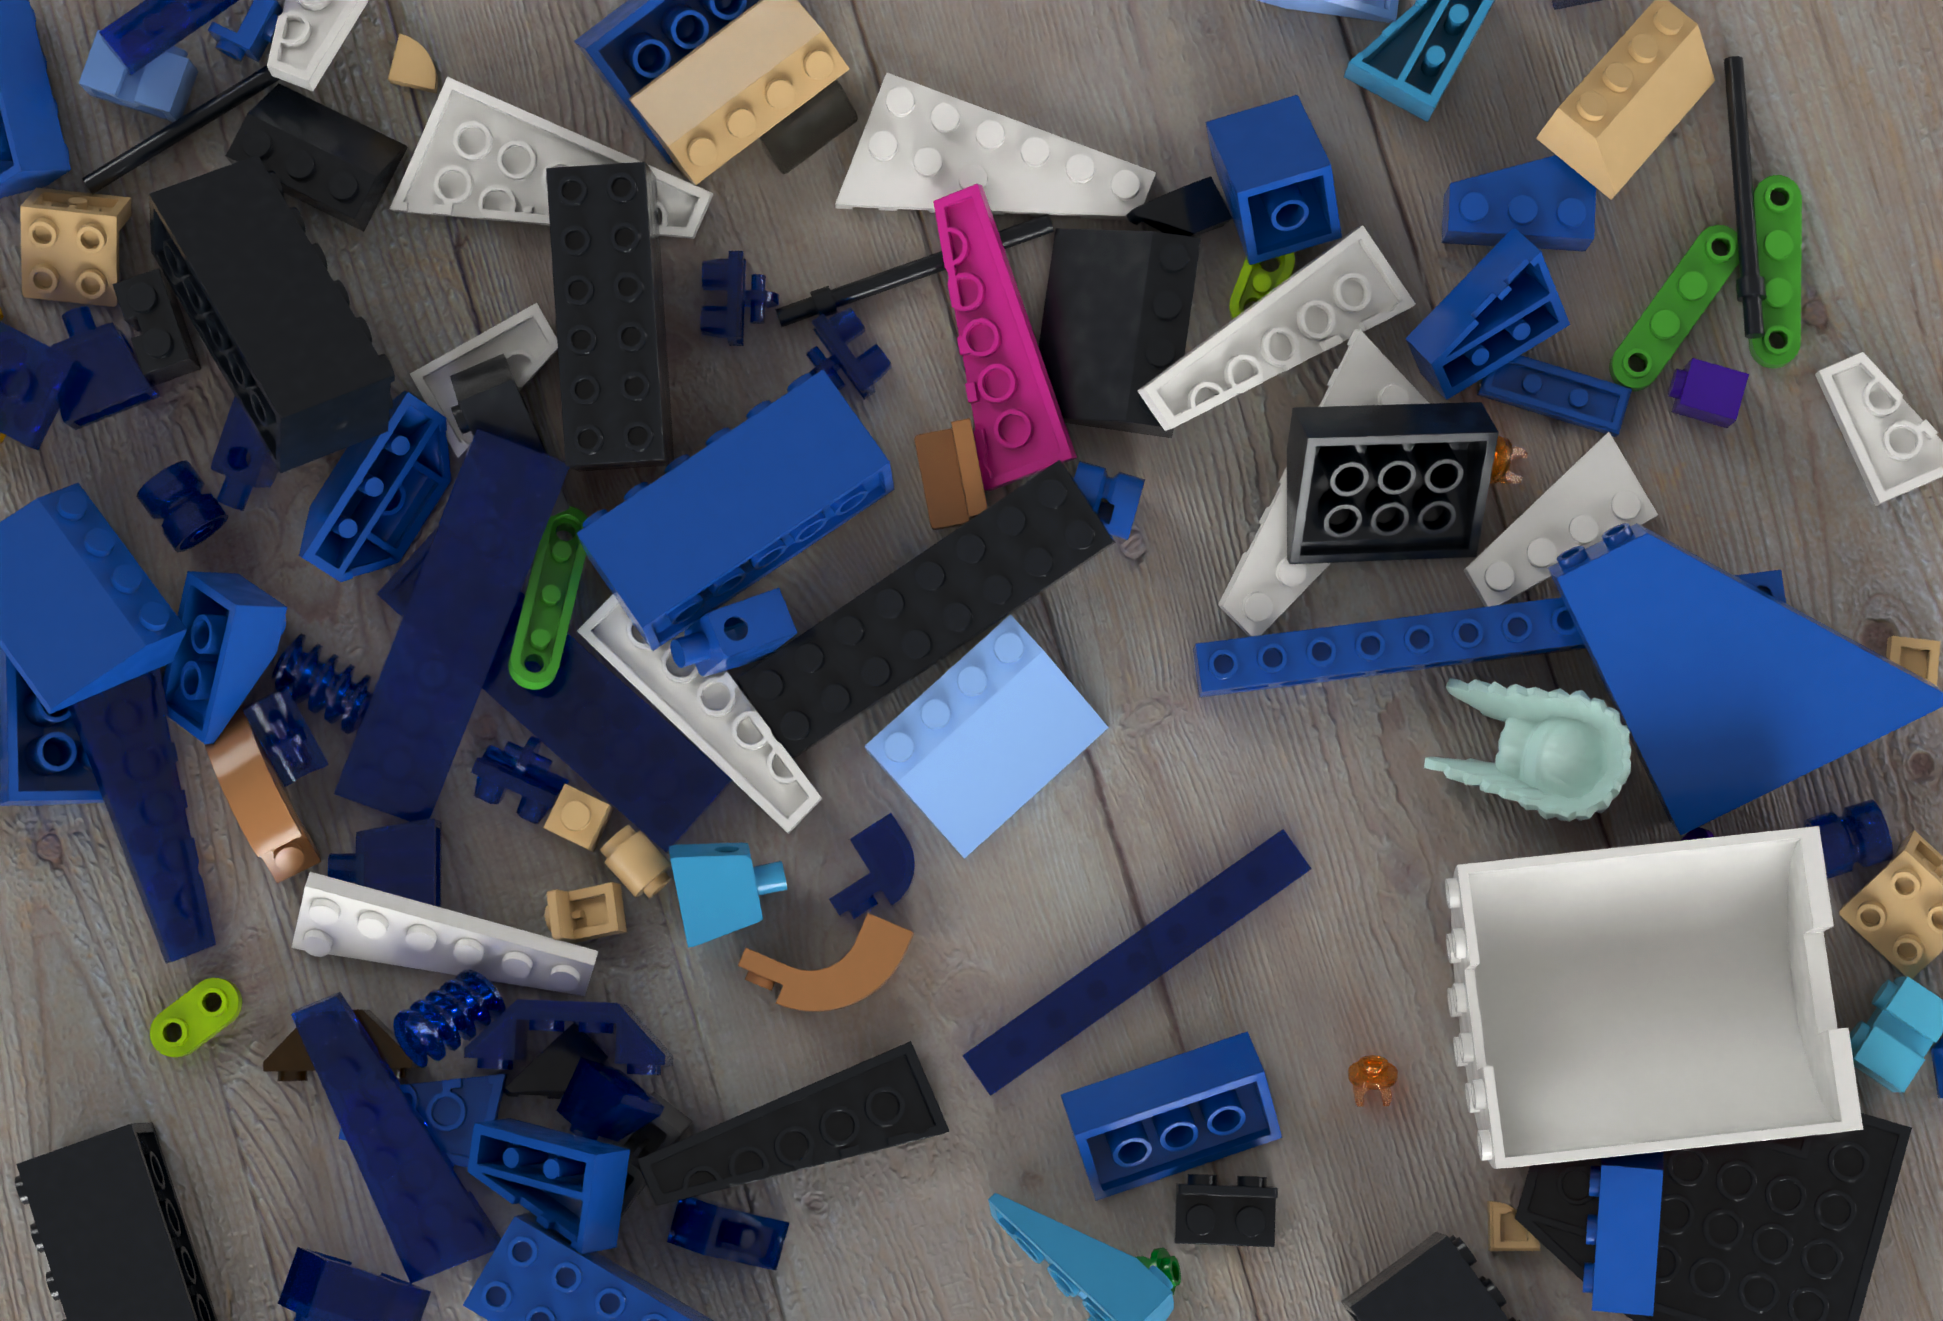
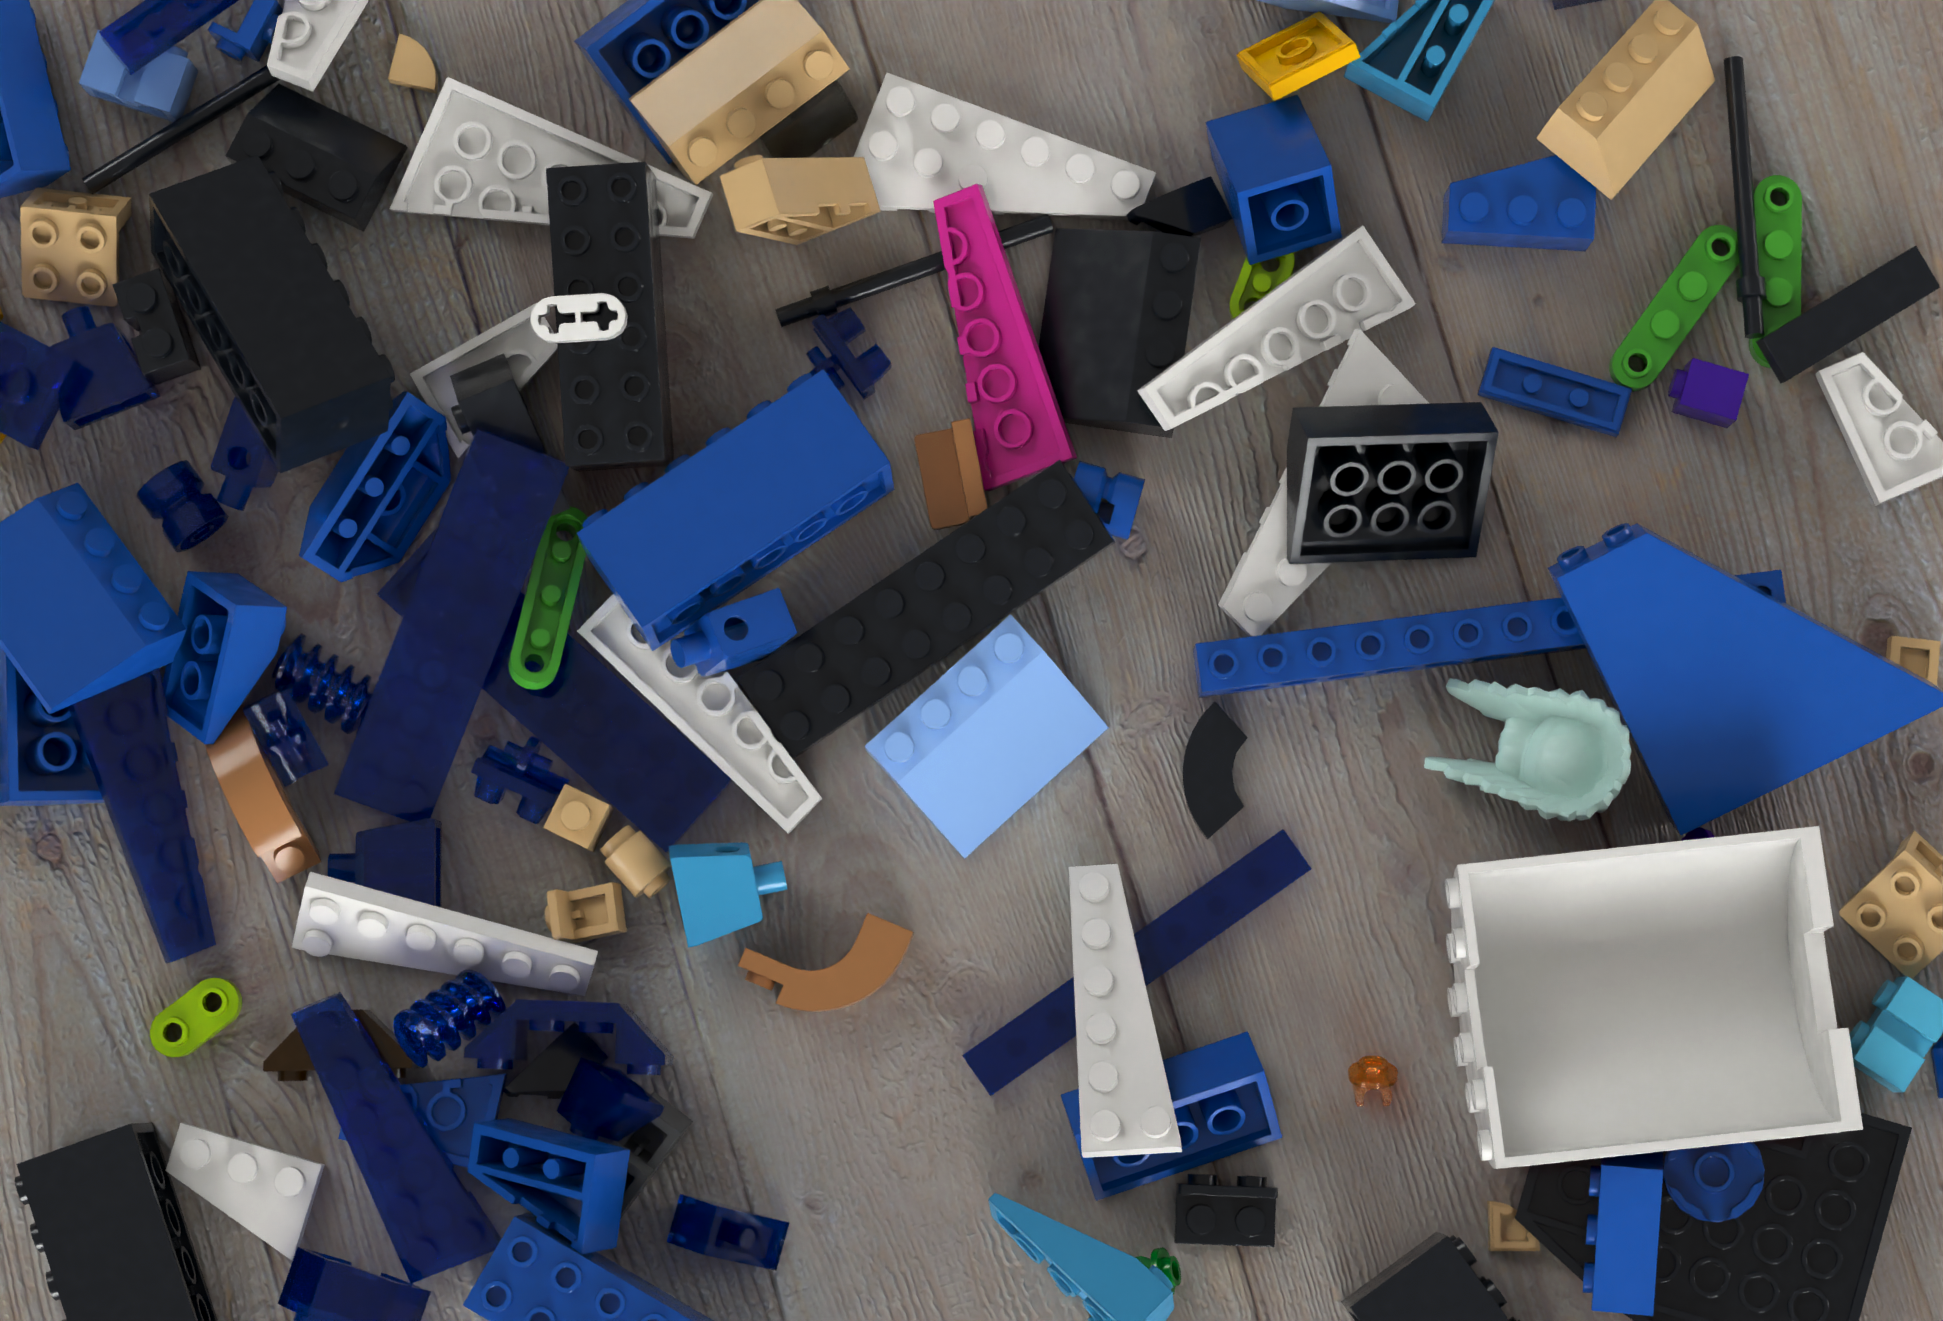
(249, 1183): none -> white wing
(577, 306): none -> white beam
(731, 277): clear blue hips -> none
(798, 196): none -> tan wedge
(834, 1119): black wing -> none
(890, 864): clear blue brick -> none
(1119, 1057): none -> white wing
(1208, 770): none -> black tile
(1297, 55): none -> yellow tile
(1489, 317): blue wedge -> none
(1502, 460): clear orange plate -> none
(1572, 513): white wing -> none
(1715, 1180): none -> blue tile
(1848, 314): none -> black tile
(1868, 831): clear blue wheel -> none

